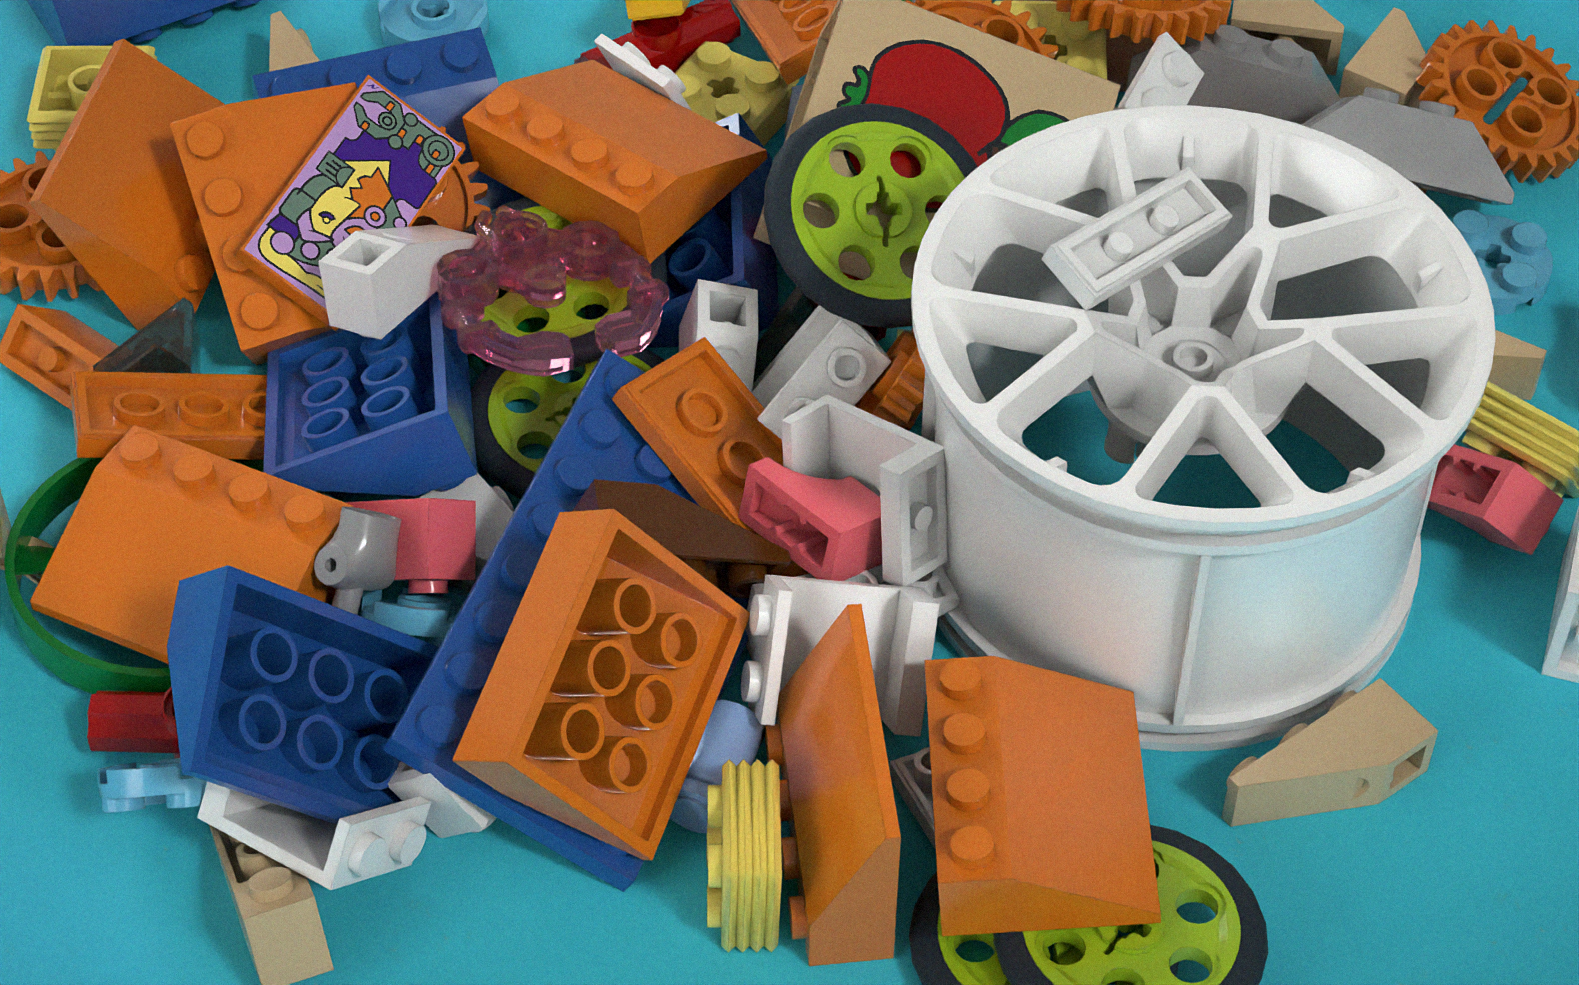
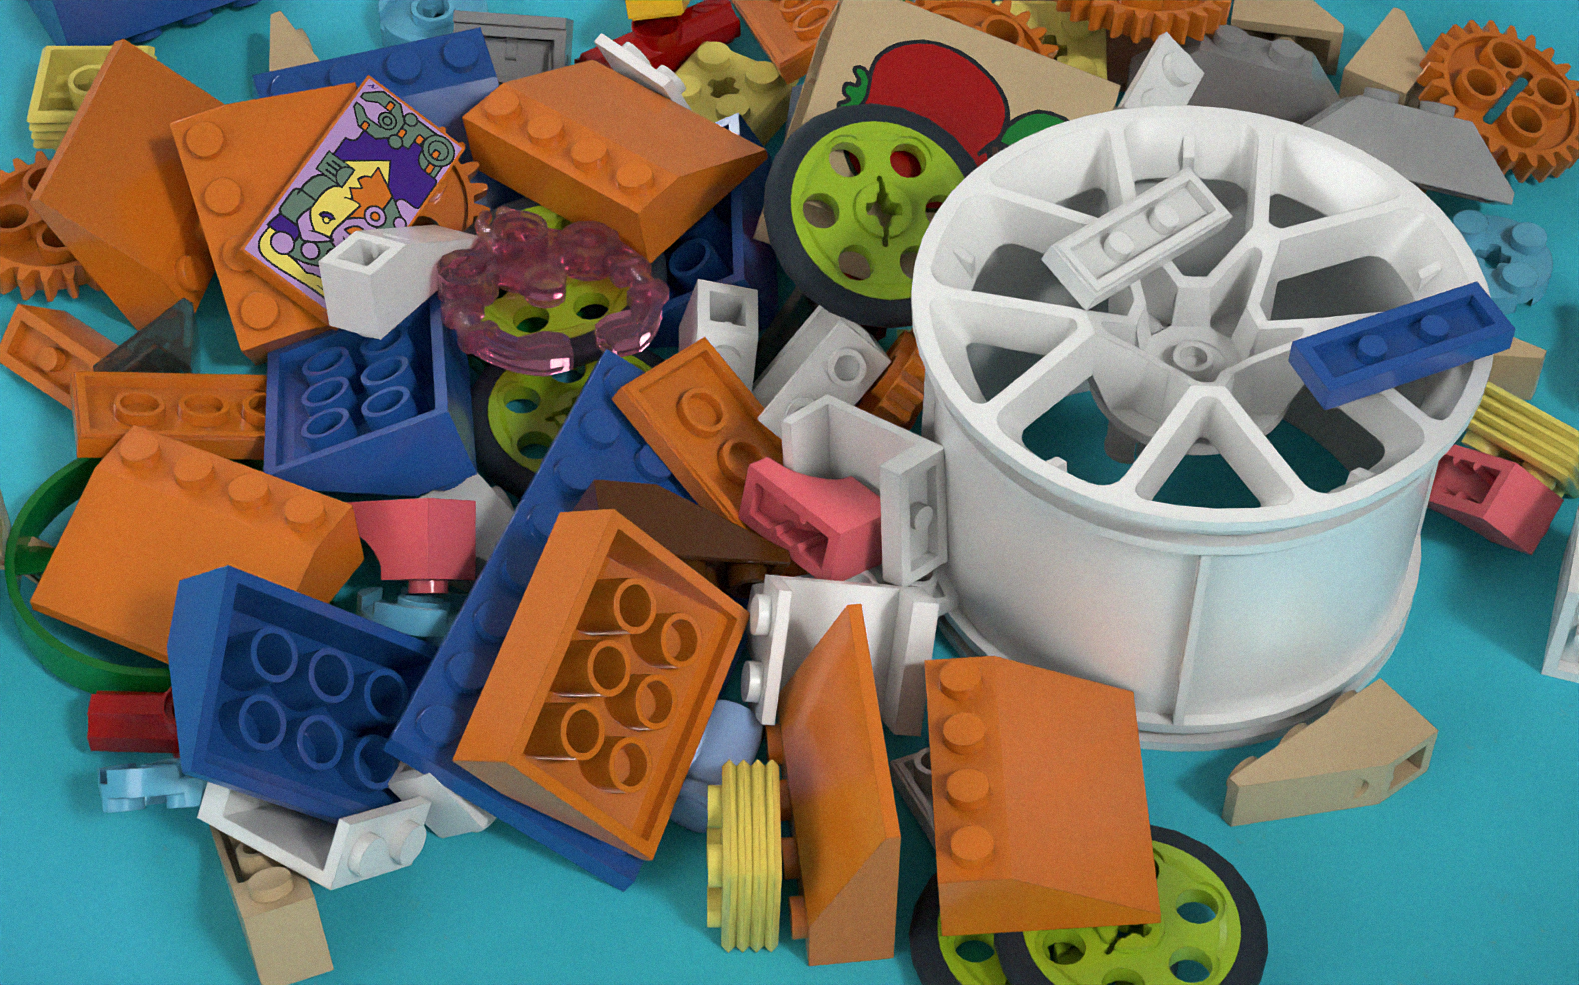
(359, 556): light grey piece -> none
(521, 43): none -> light grey hinge
(1401, 345): none -> blue plate

